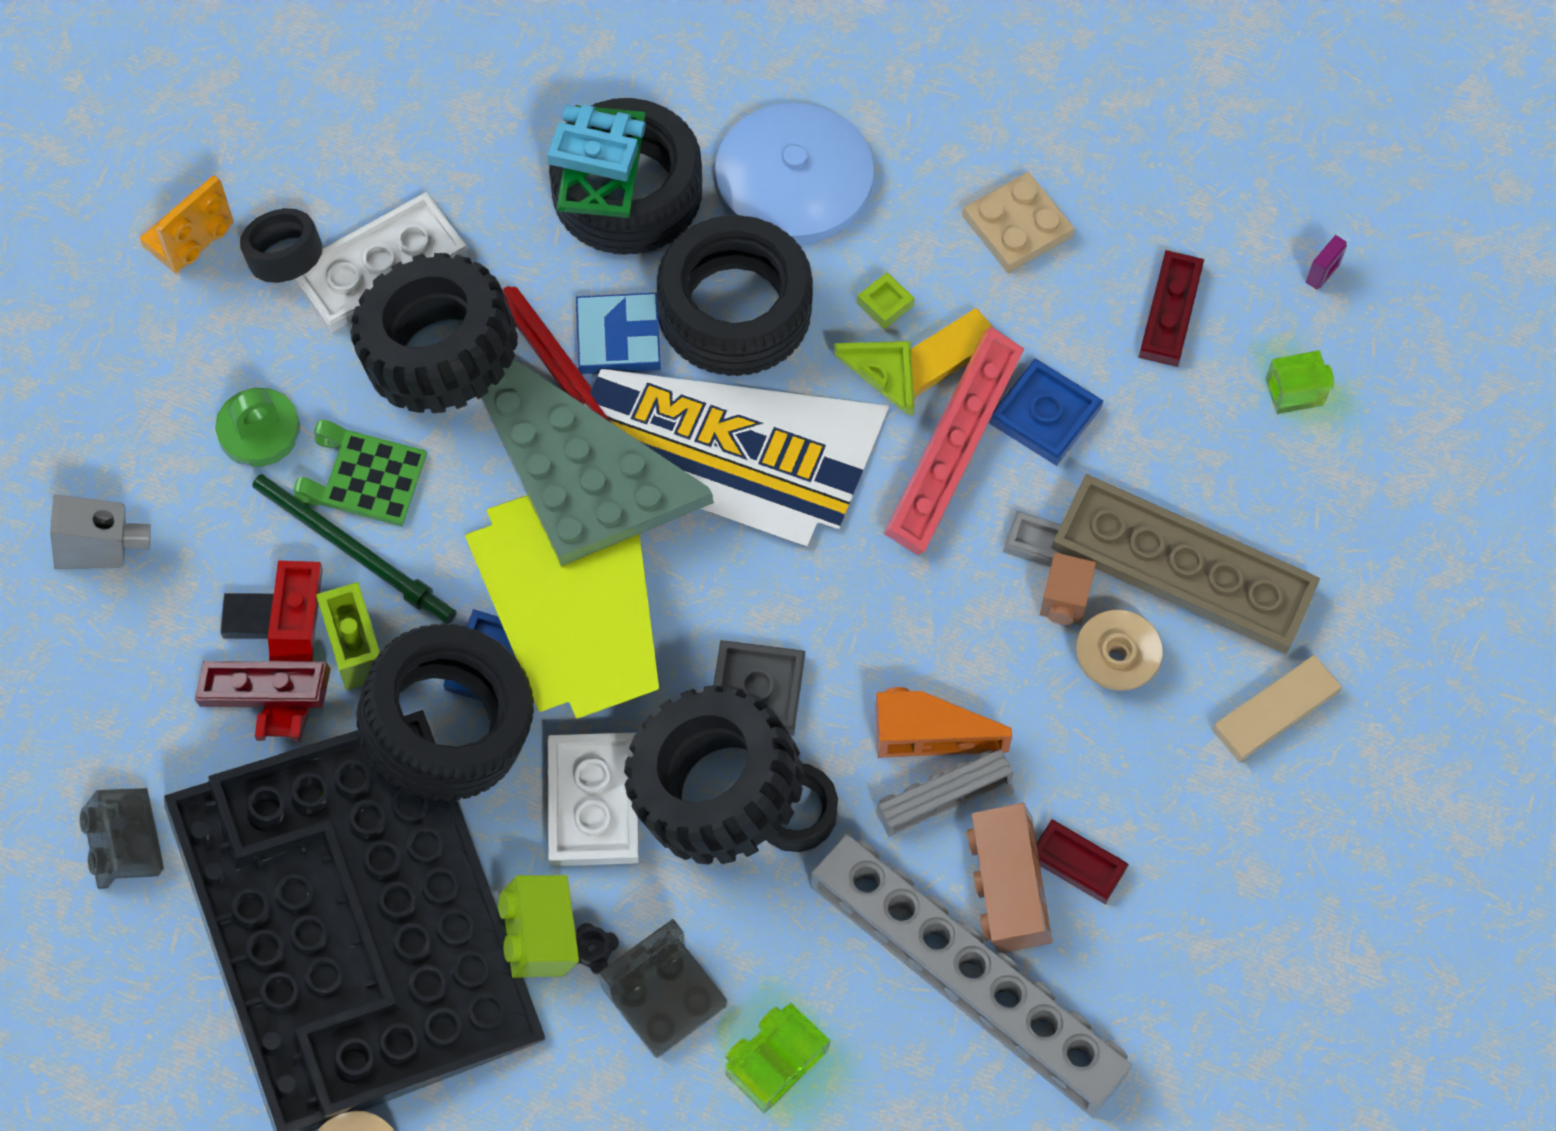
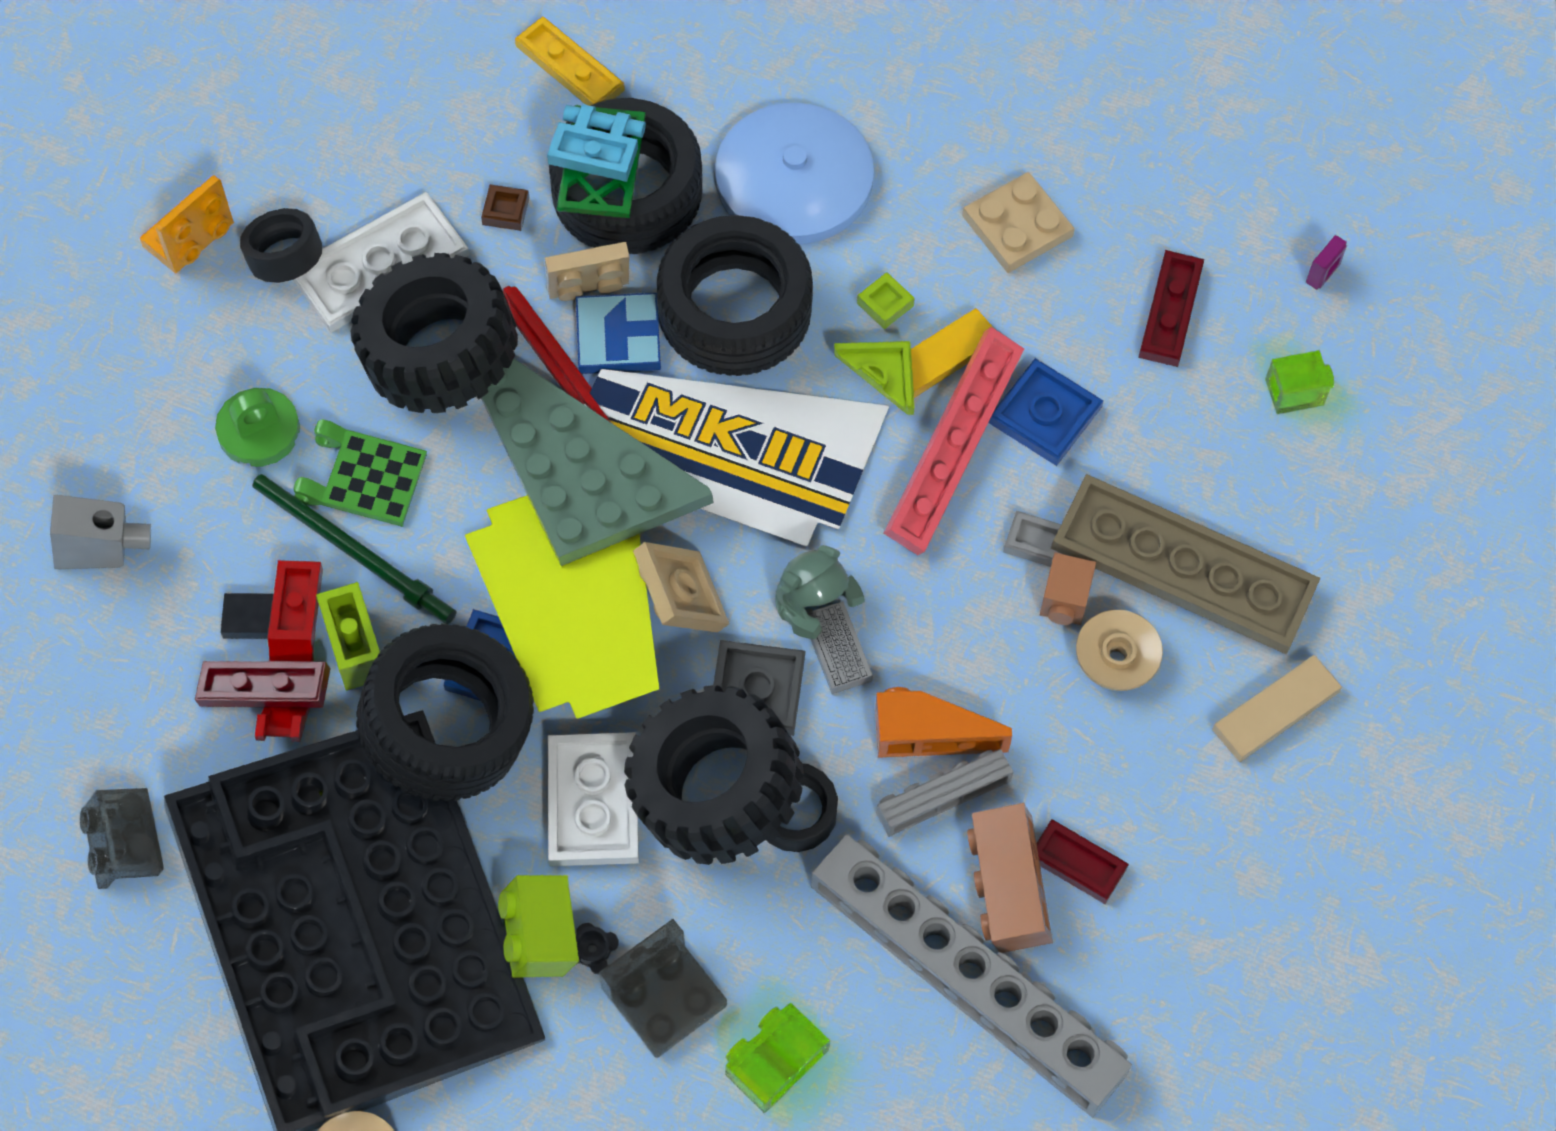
(505, 207): none -> reddish brown tile
(568, 63): none -> yellow tile
(587, 270): none -> tan plate
(680, 587): none -> tan plate
(813, 581): none -> sand green helmet
(840, 649): none -> light grey tile

